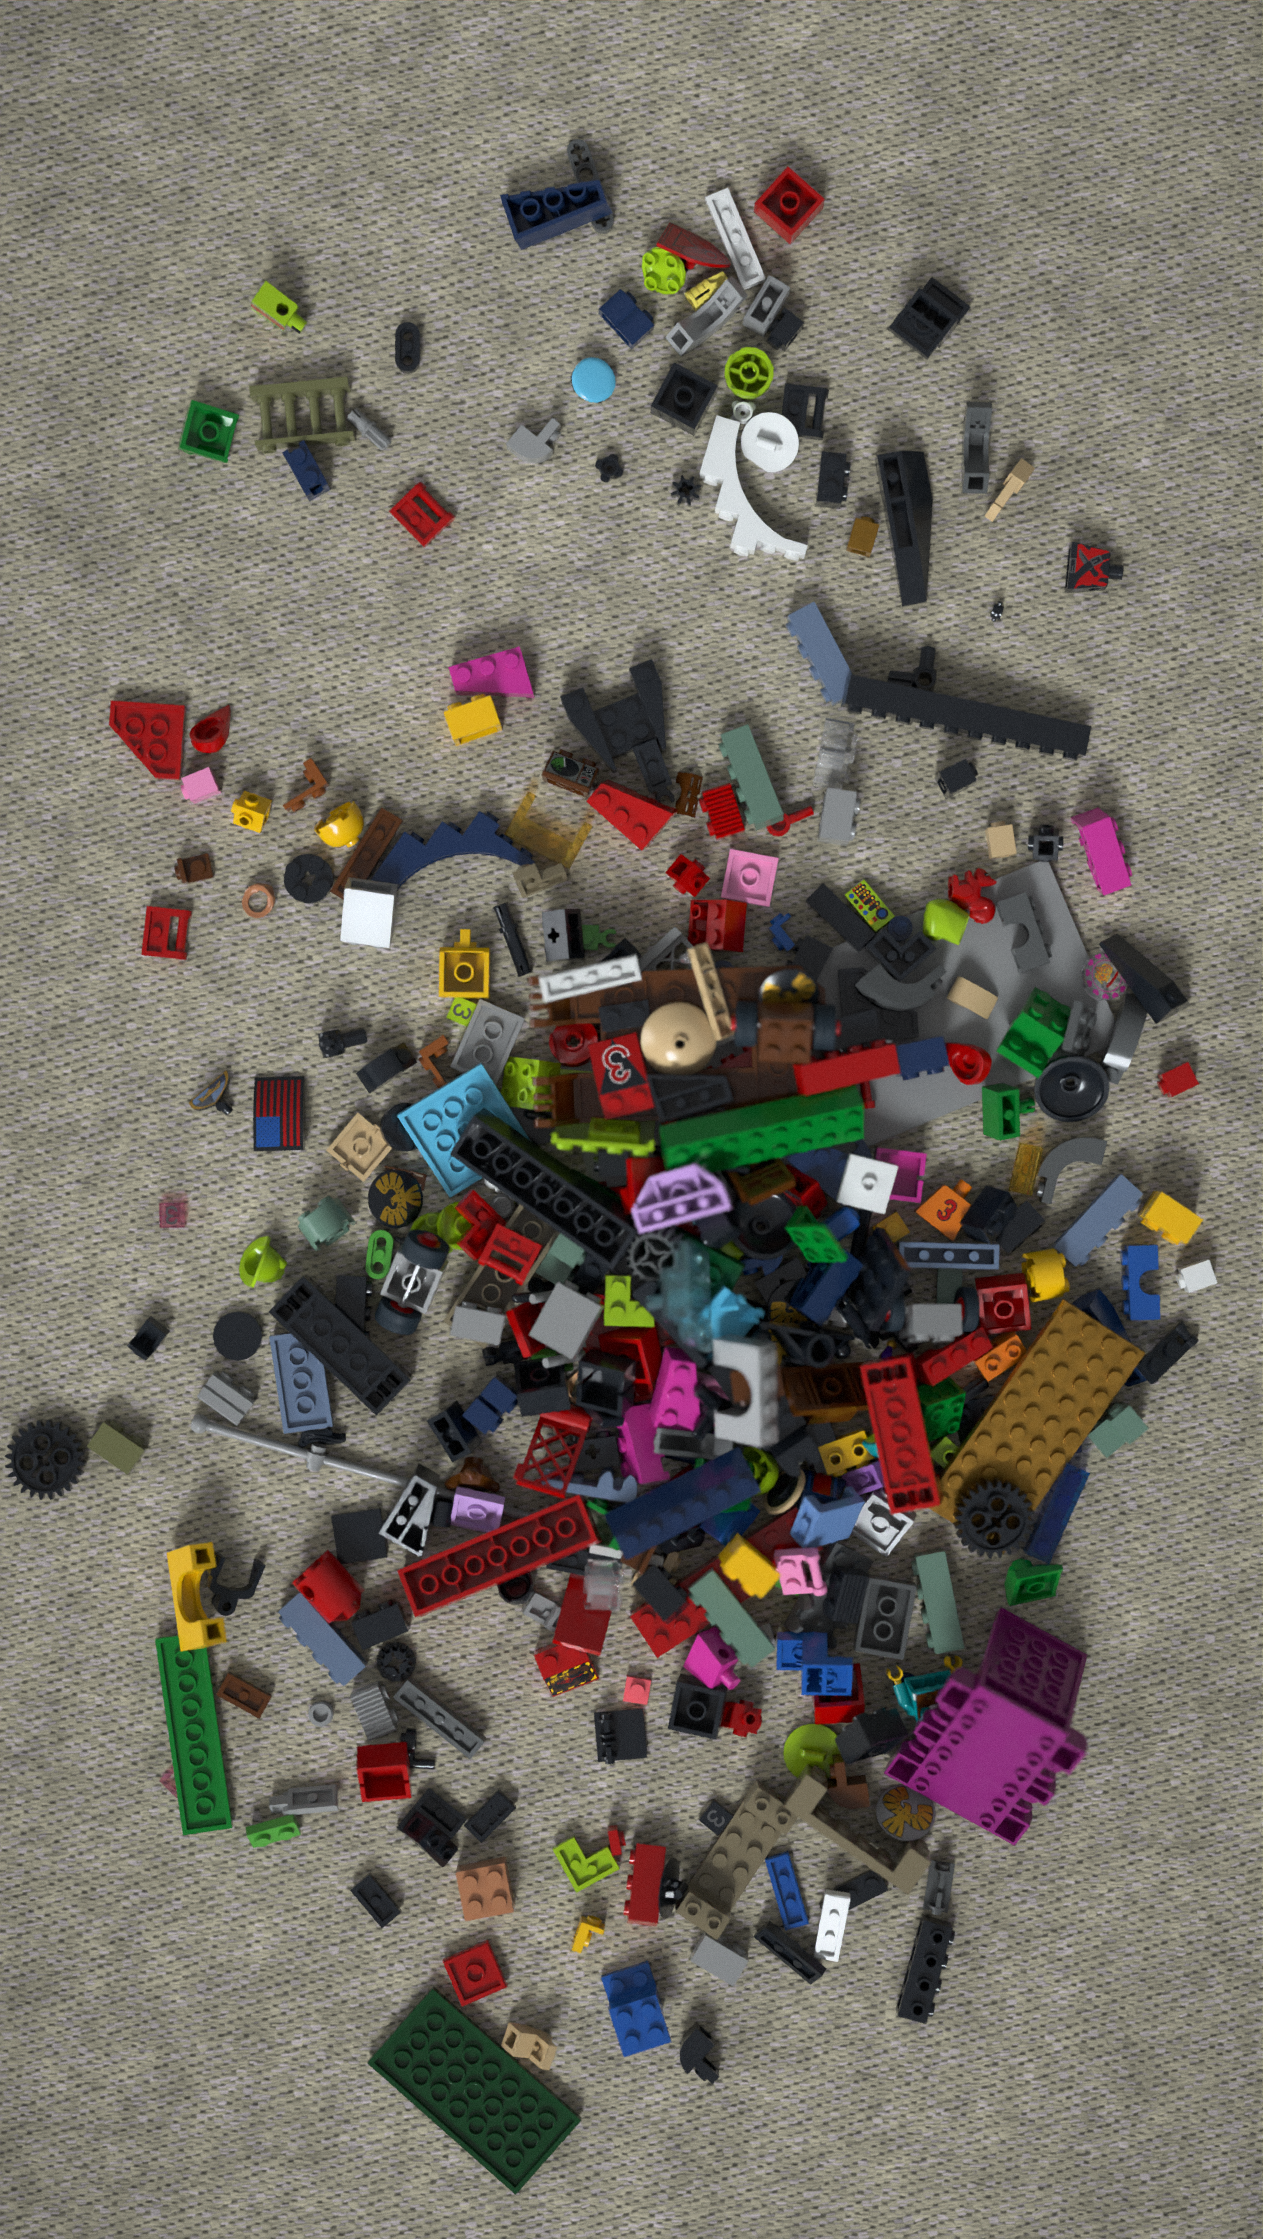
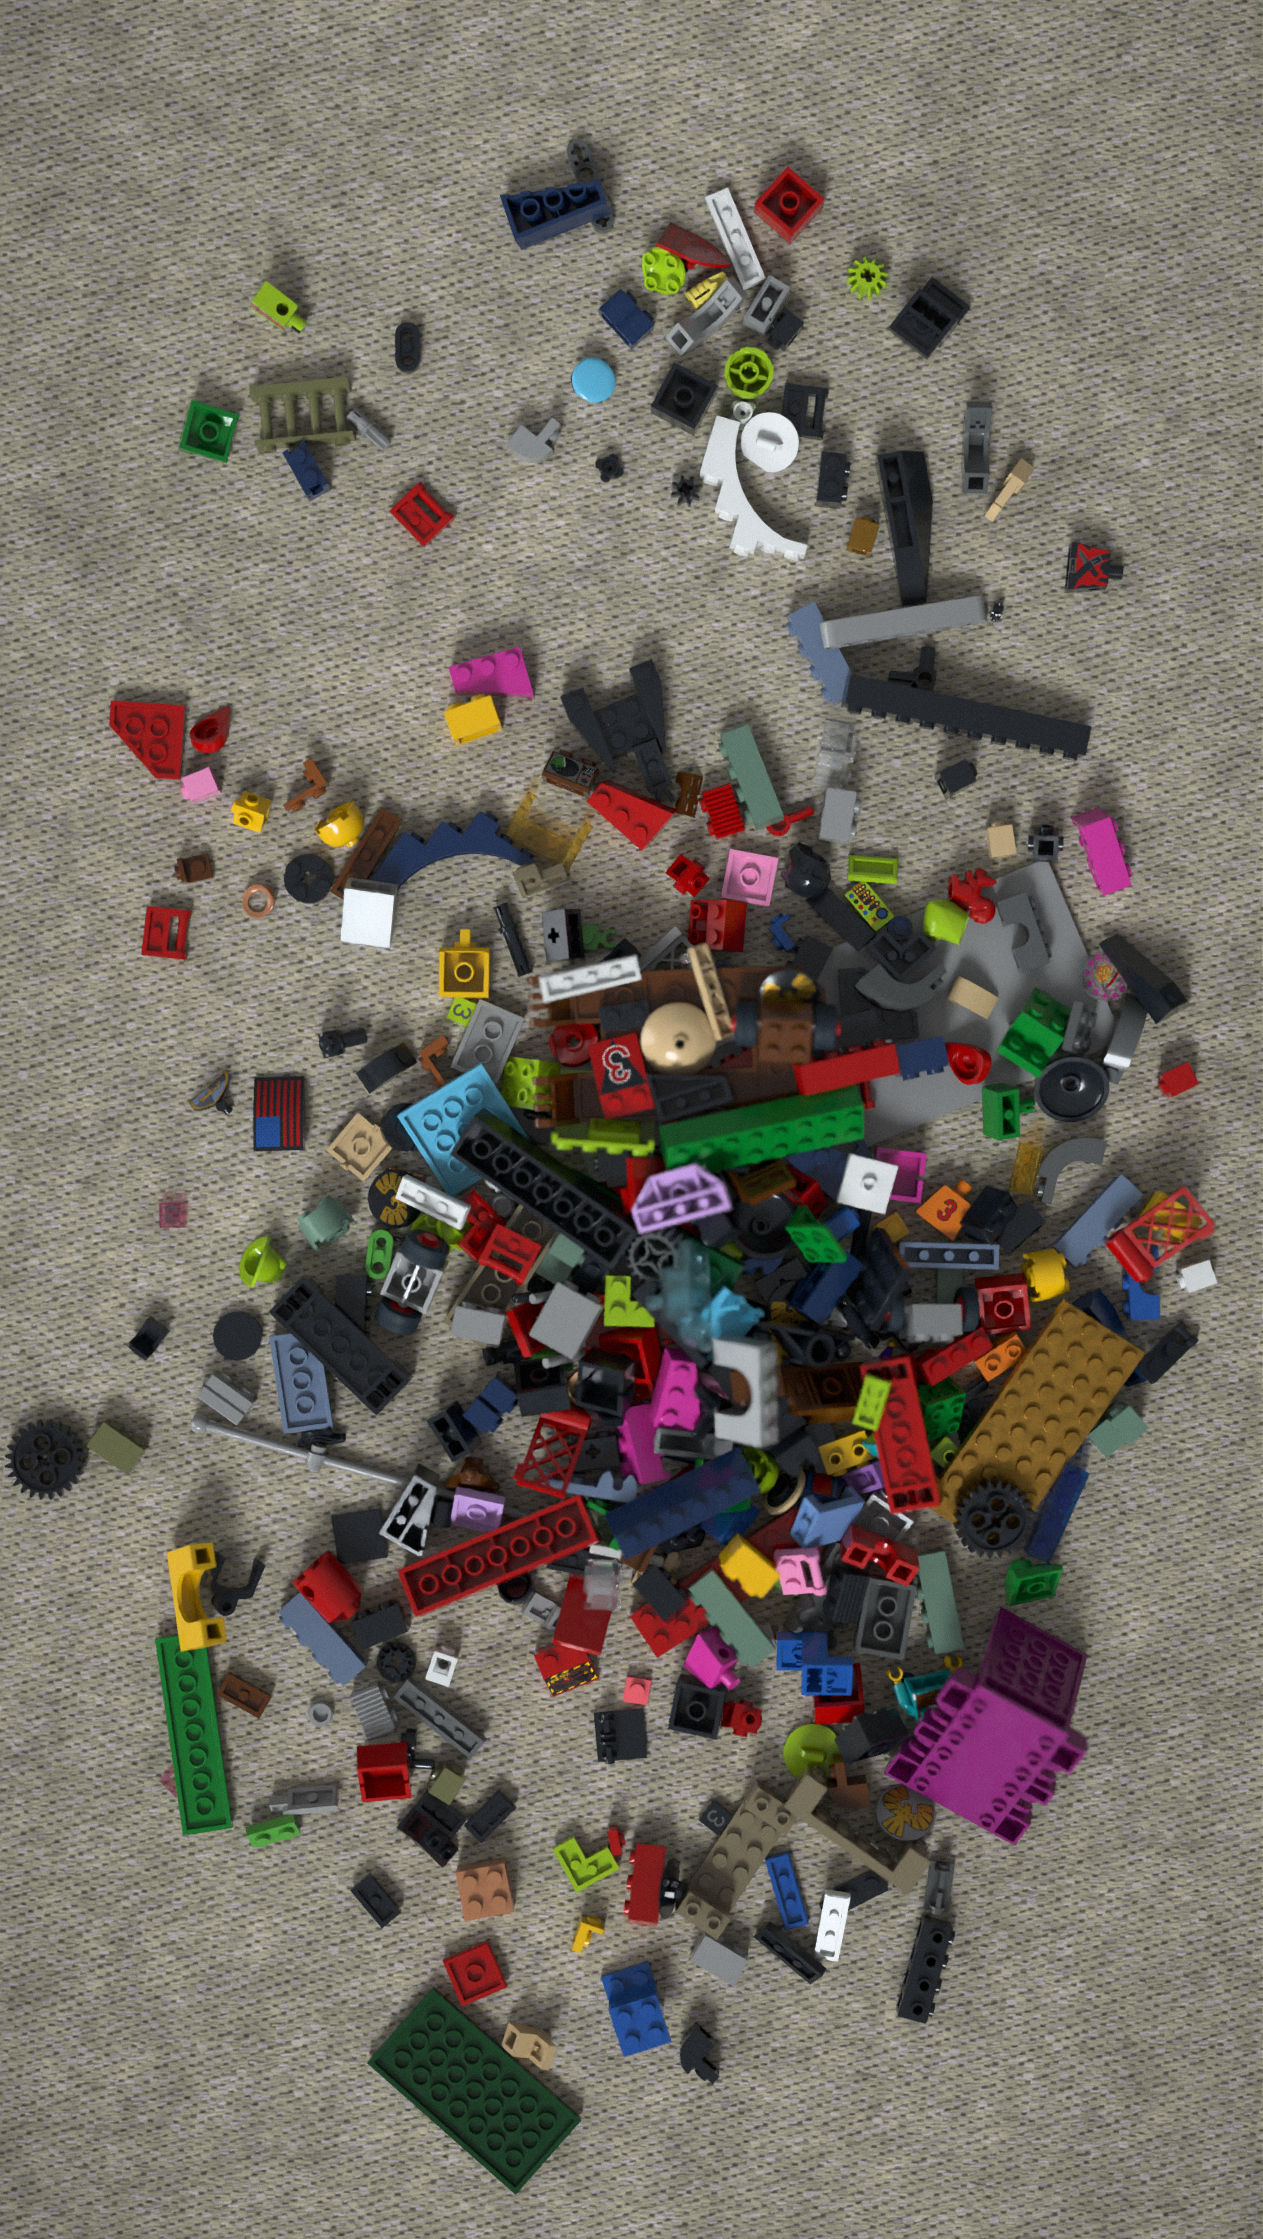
(433, 1201): none -> white tile
(440, 1674): none -> white brick
(446, 1781): none -> olive brick
(807, 872): none -> black helmet
(872, 869): none -> lime tile
(872, 1402): none -> lime plate
(874, 272): none -> lime gear
(896, 1559): none -> red arch
(903, 622): none -> light grey beam
(1133, 1253): none -> red piece

